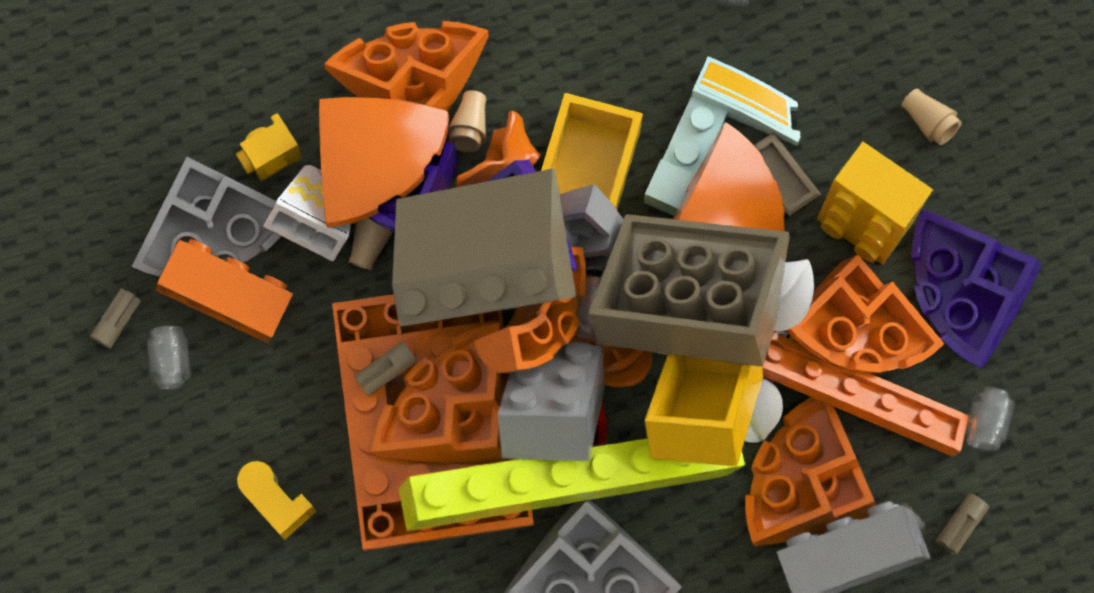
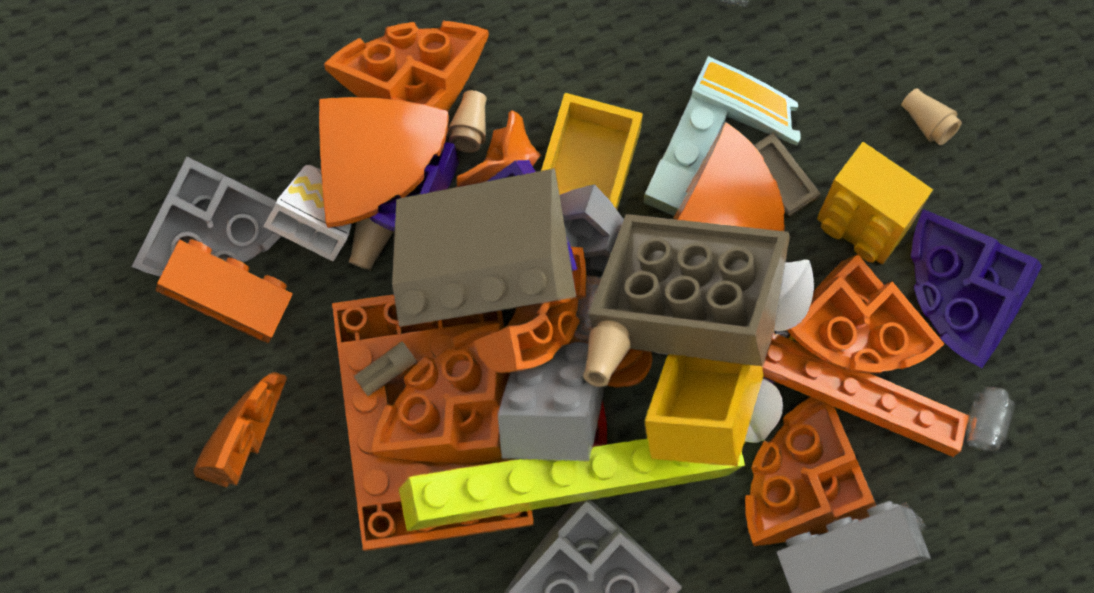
(115, 318): dark tan piece -> none
(168, 357): clear brick -> none
(240, 433): none -> orange brick
(262, 490): yellow leg -> none
(268, 149): yellow brick -> none
(606, 349): none -> tan cone
(962, 523): dark tan piece -> none

